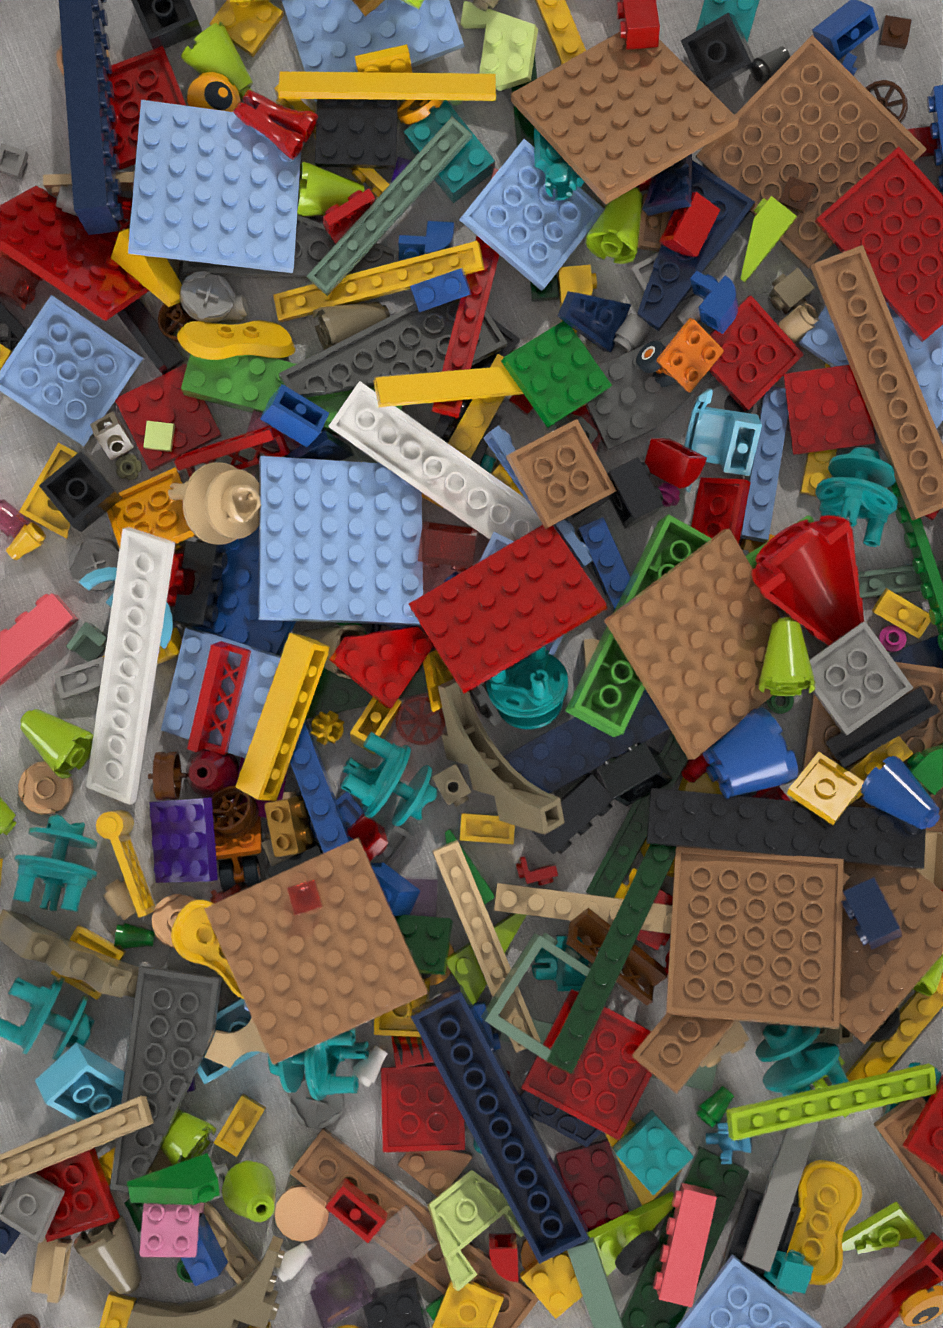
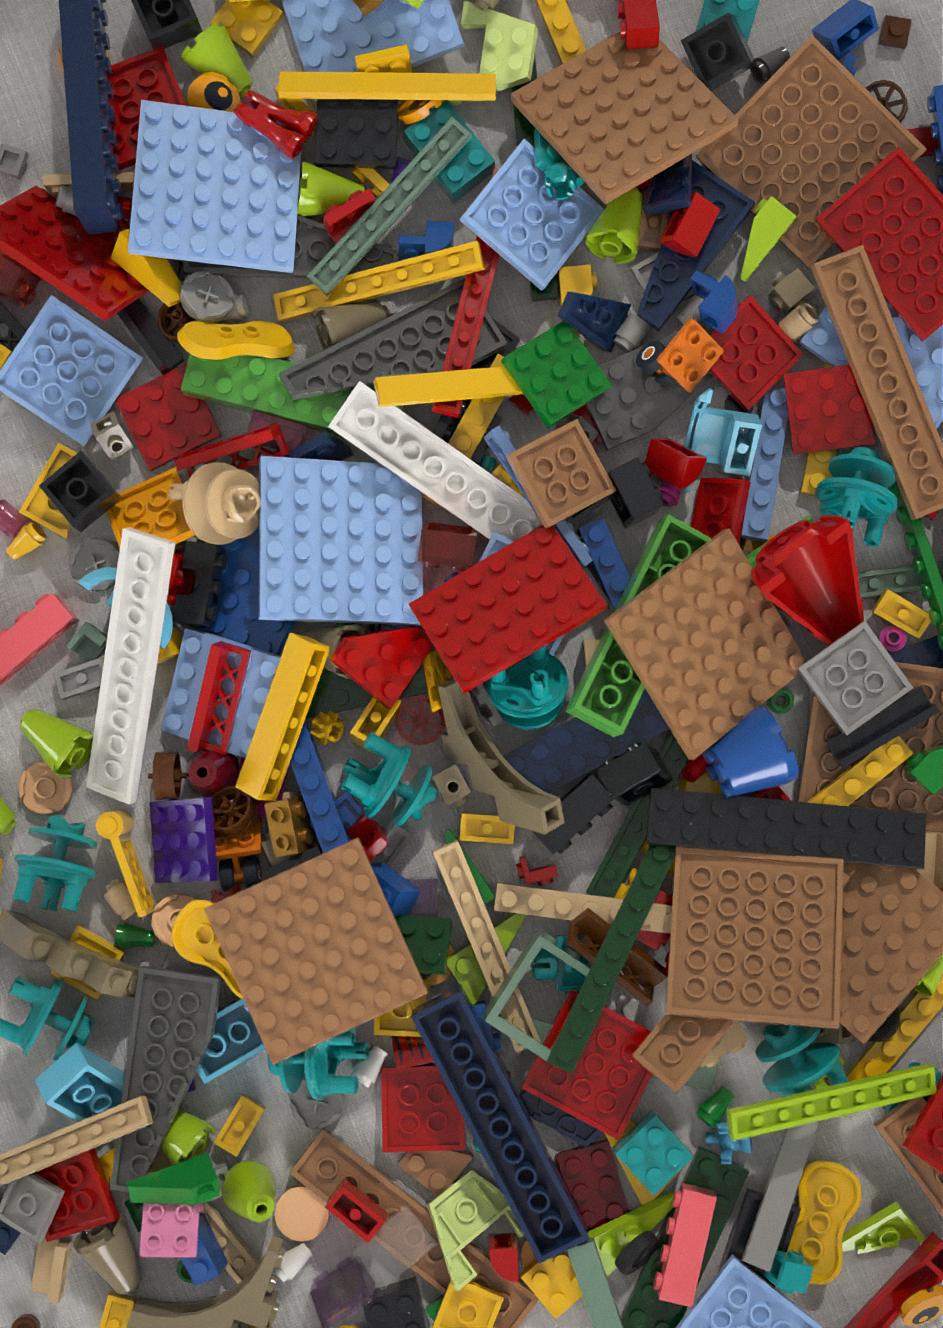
(135, 464): olive plate -> none
(159, 436): yellowish green tile -> none
(231, 1045): tan tile -> none
(294, 415): blue brick -> none
(305, 897): clear red plate -> none
(440, 289): blue piece -> none
(786, 661): lime cone -> none
(796, 194): reddish brown plate -> none
(825, 788): yellow plate -> none
(872, 913): dark blue brick -> none
(900, 794): blue cone -> none

